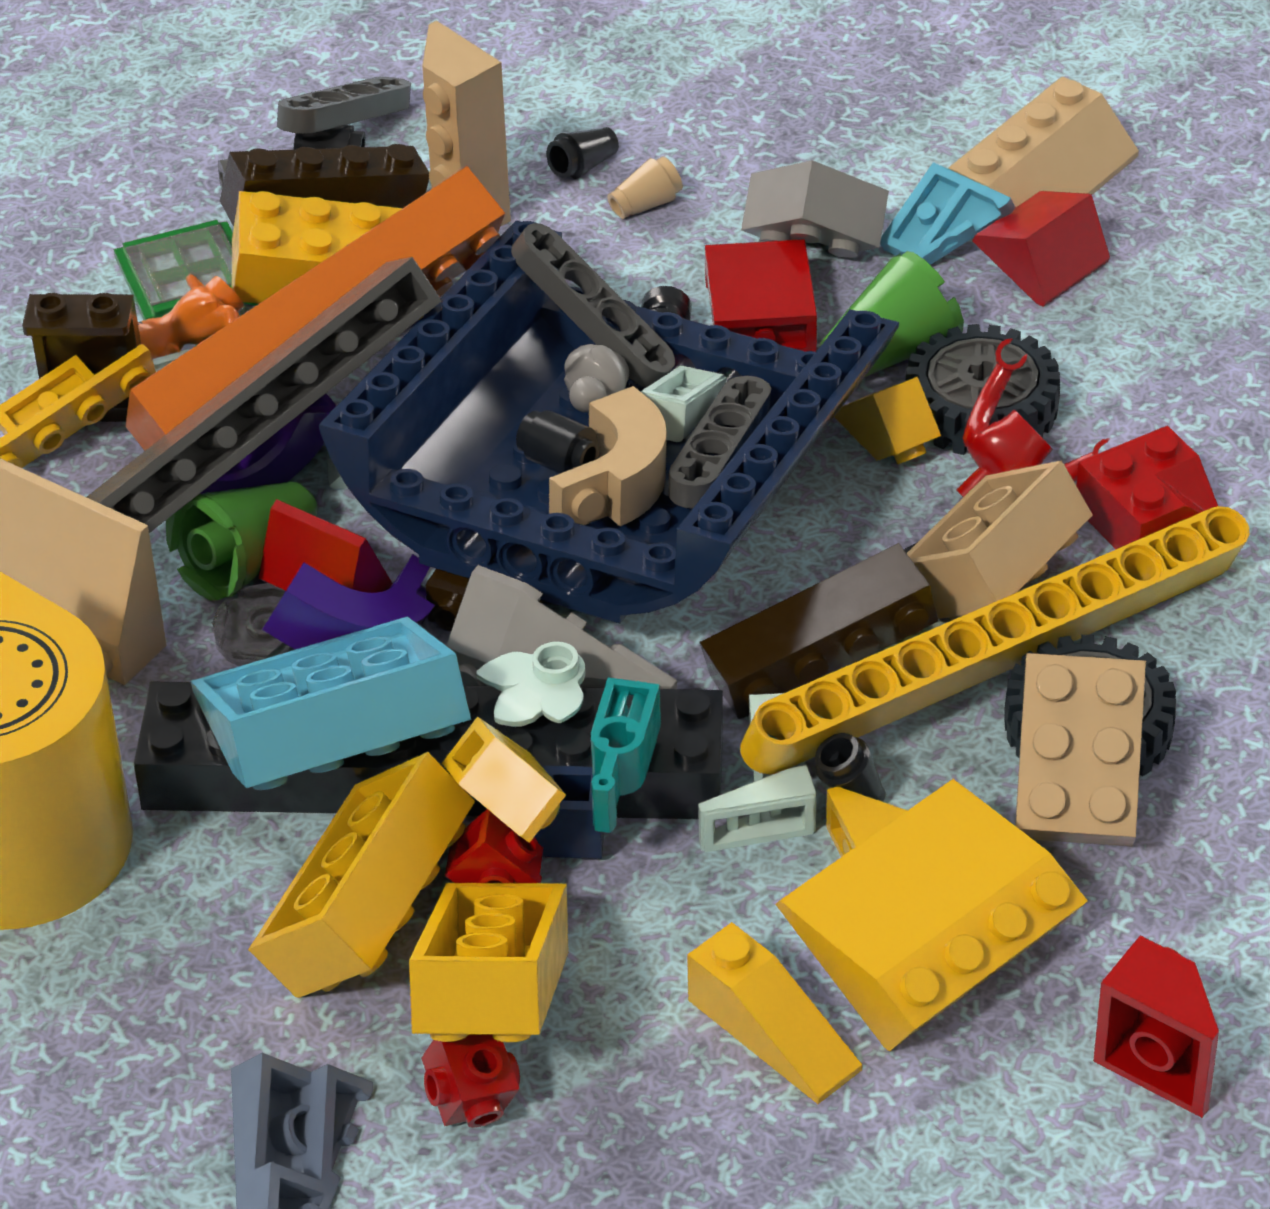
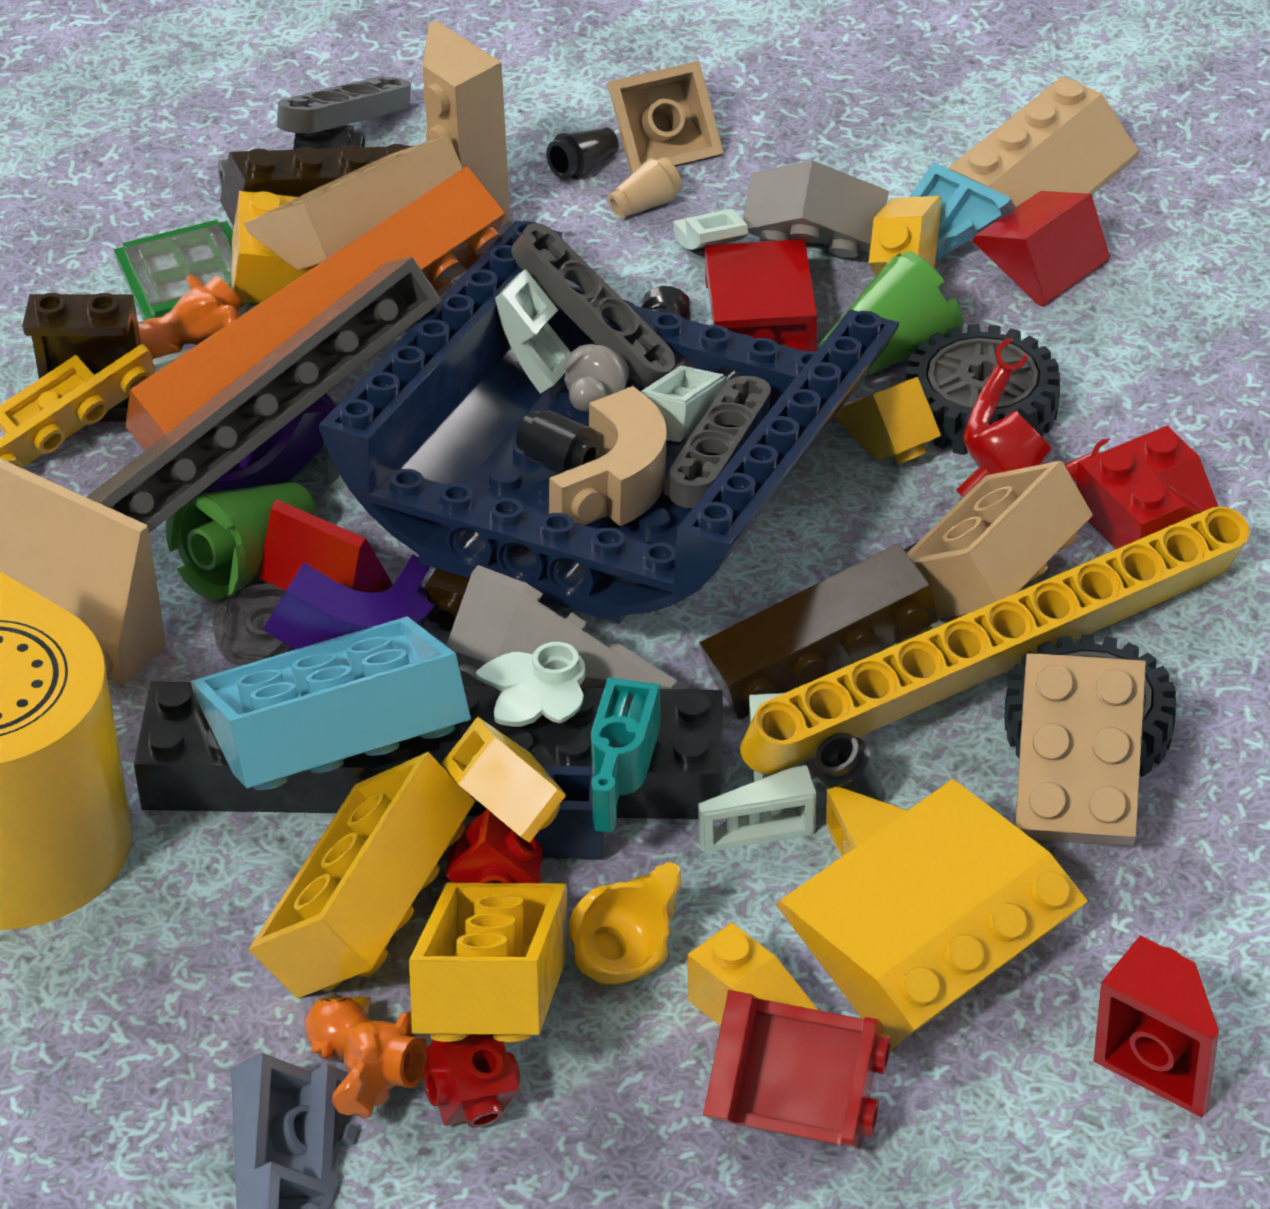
(343, 210): none -> tan slope
(372, 1051): none -> orange animal
(524, 318): none -> light aqua slope
(625, 926): none -> yellow hair
(665, 116): none -> tan slope
(710, 229): none -> light aqua slope
(796, 1071): none -> red panel
(905, 226): none -> yellow slope

